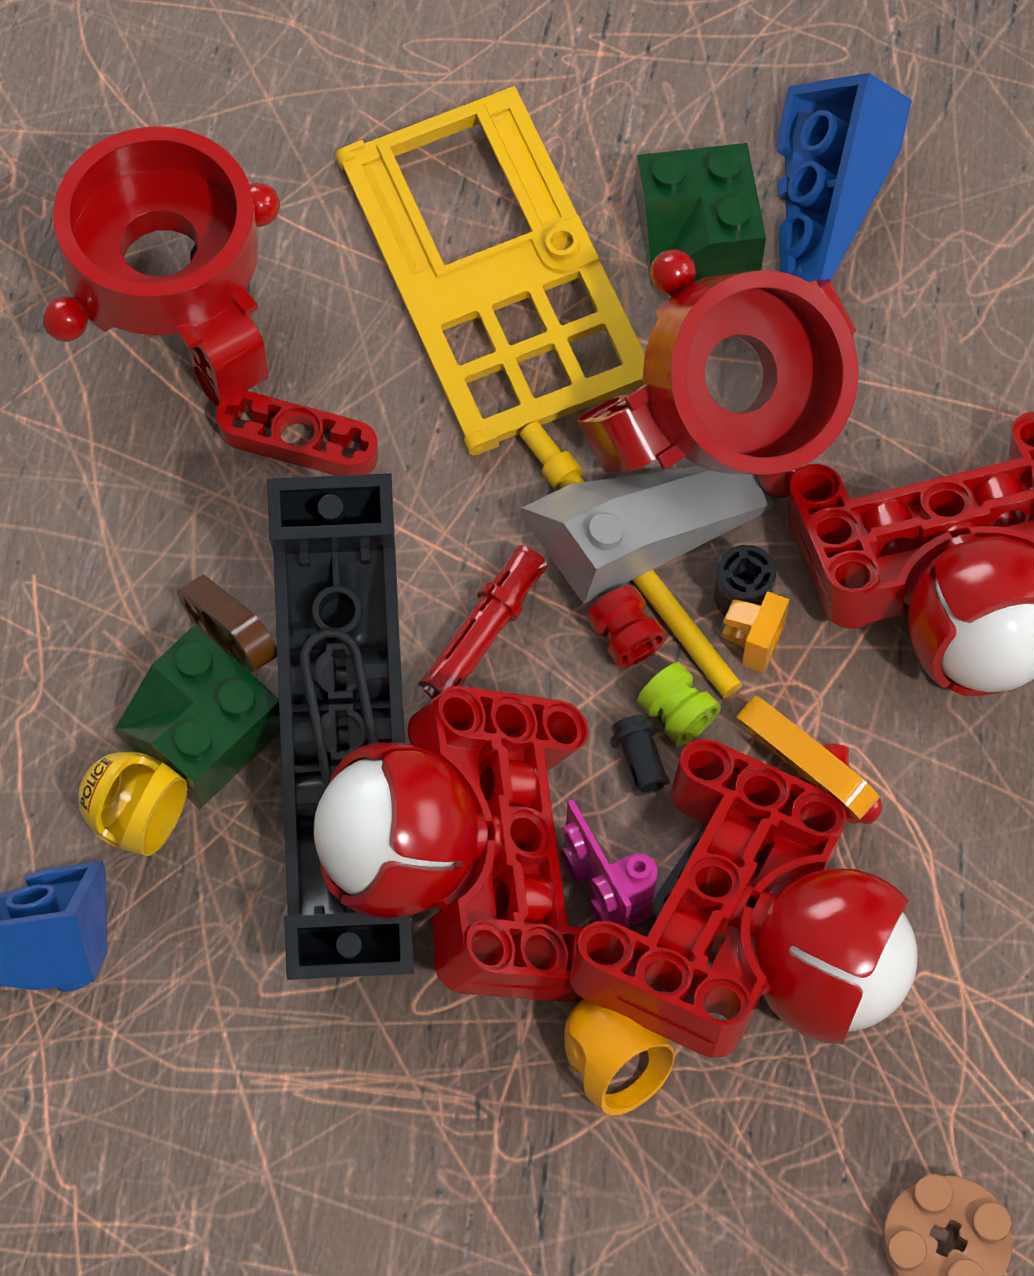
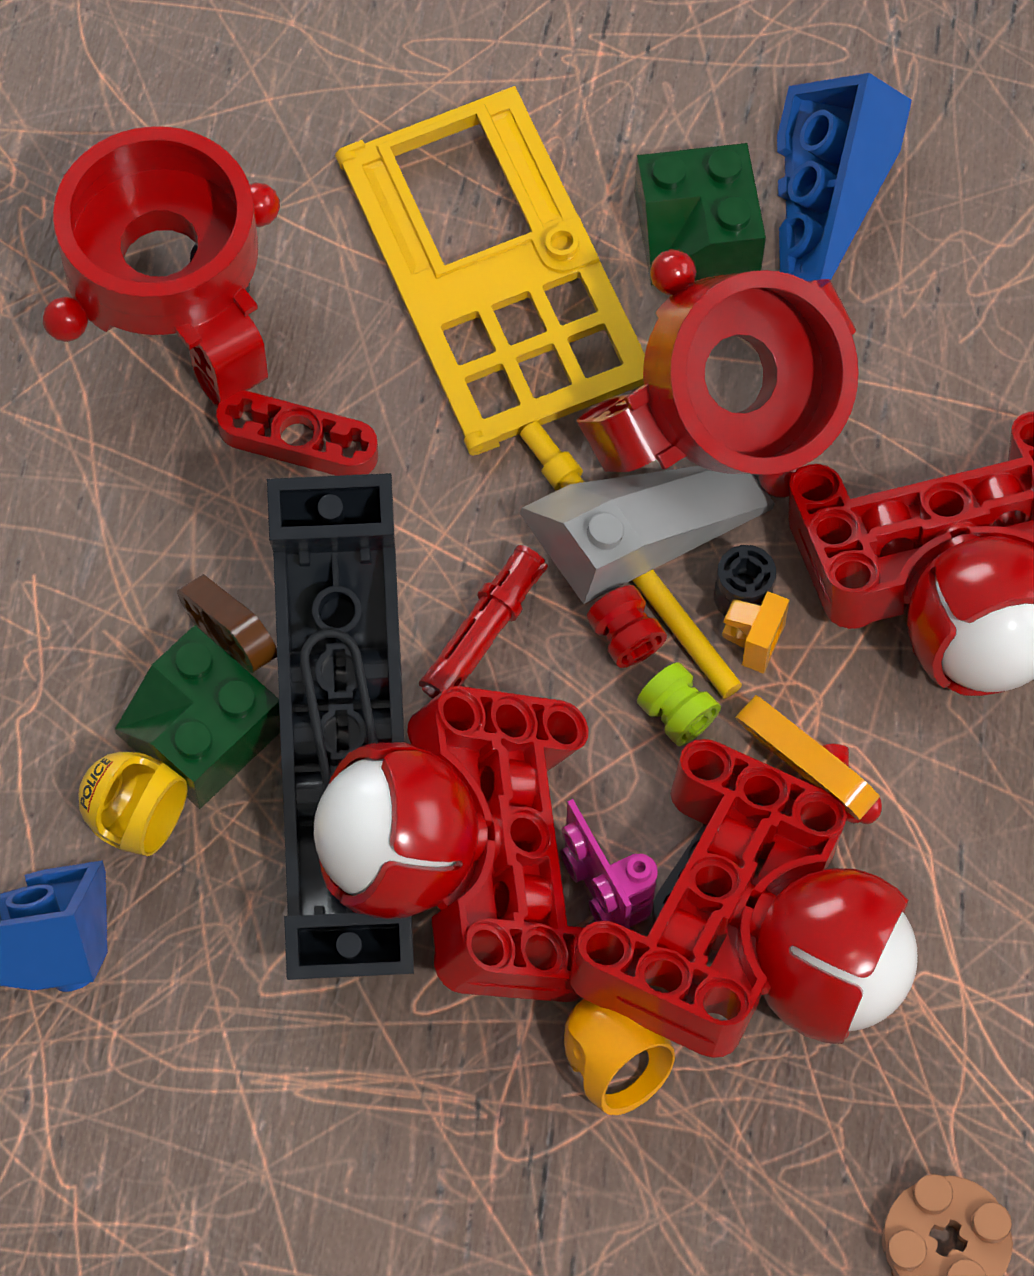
(639, 754): black pin -> none

